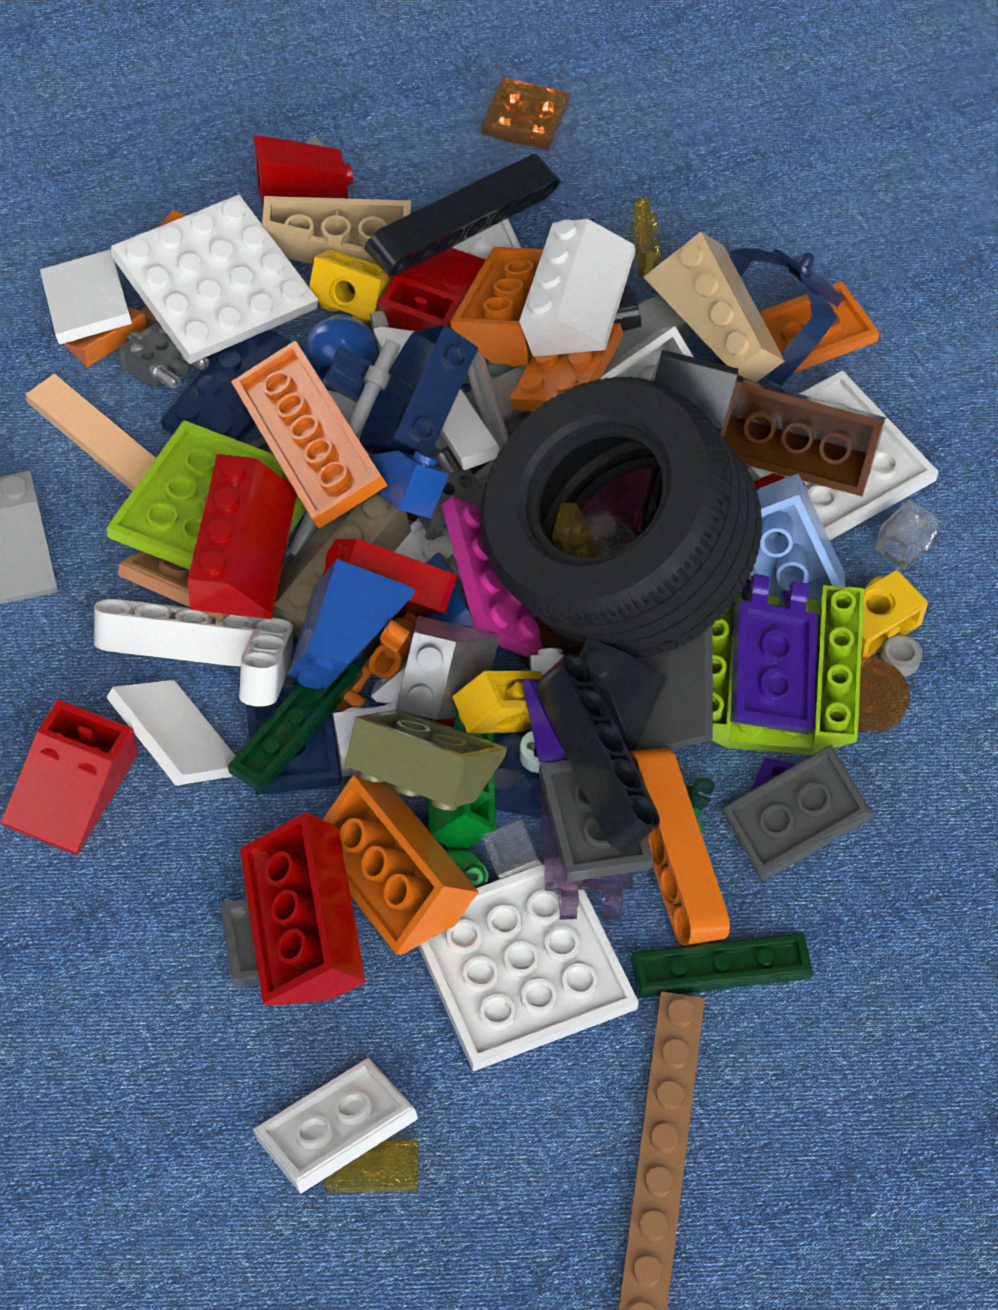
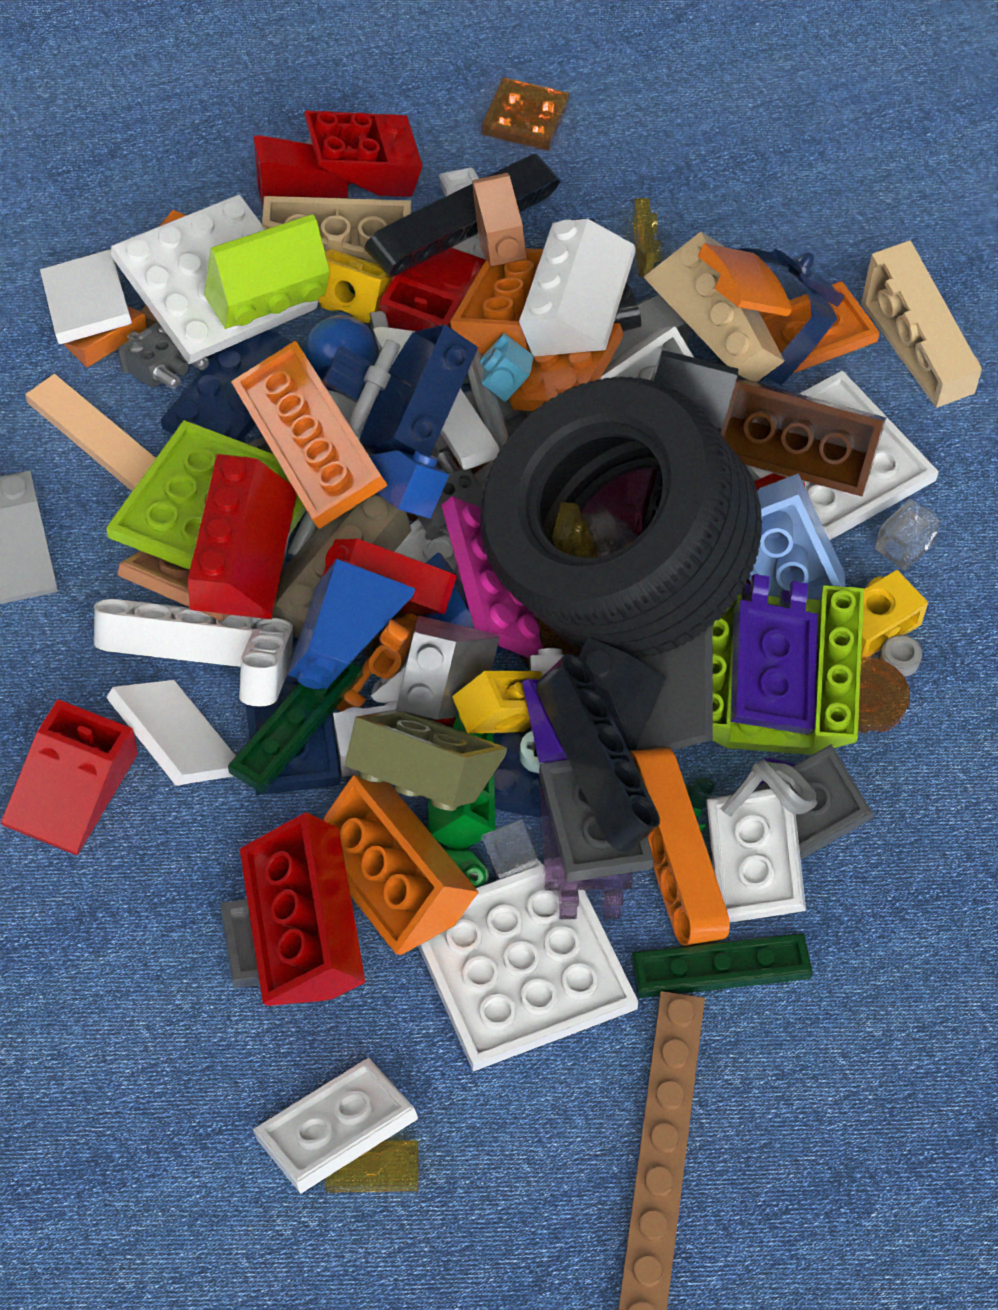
(266, 272): none -> lime slope
(367, 150): none -> red slope
(456, 180): none -> white tile
(498, 220): none -> nougat slope
(505, 367): none -> medium azure brick
(746, 280): none -> orange slope
(756, 857): none -> white tile
(778, 778): none -> light grey piece
(919, 324): none -> tan wedge

